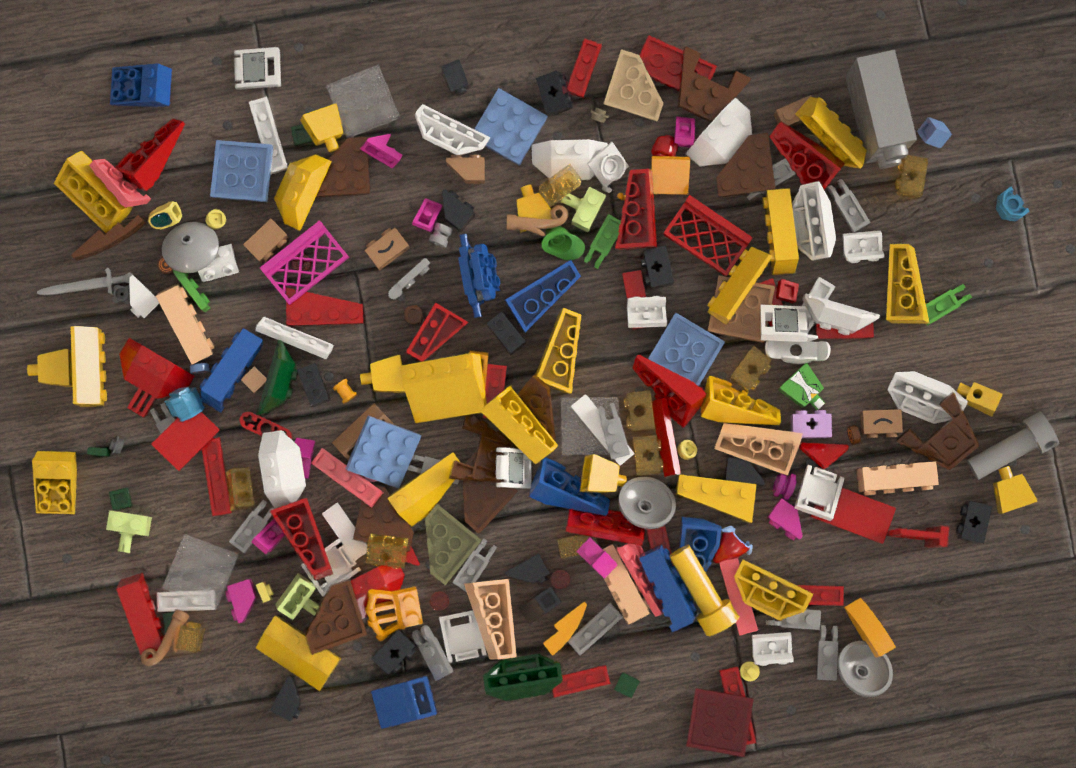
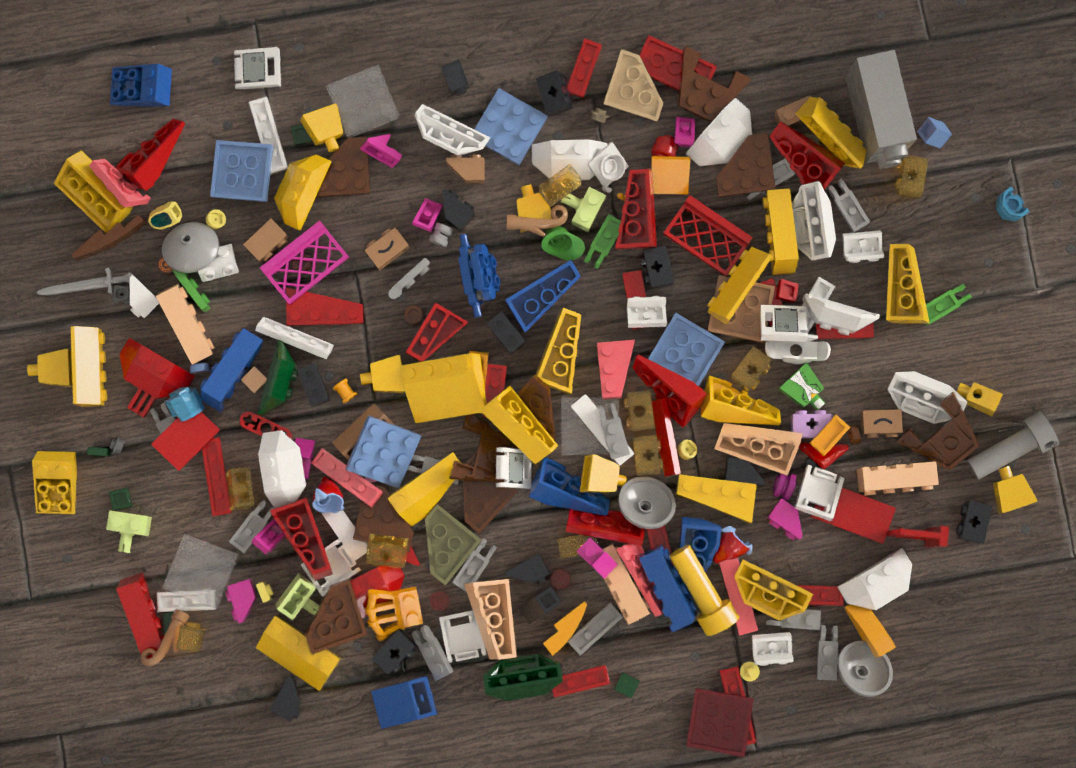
(327, 497): none -> light blue hat
(613, 366): none -> coral wing
(829, 435): none -> light orange tile
(879, 582): none -> white wedge

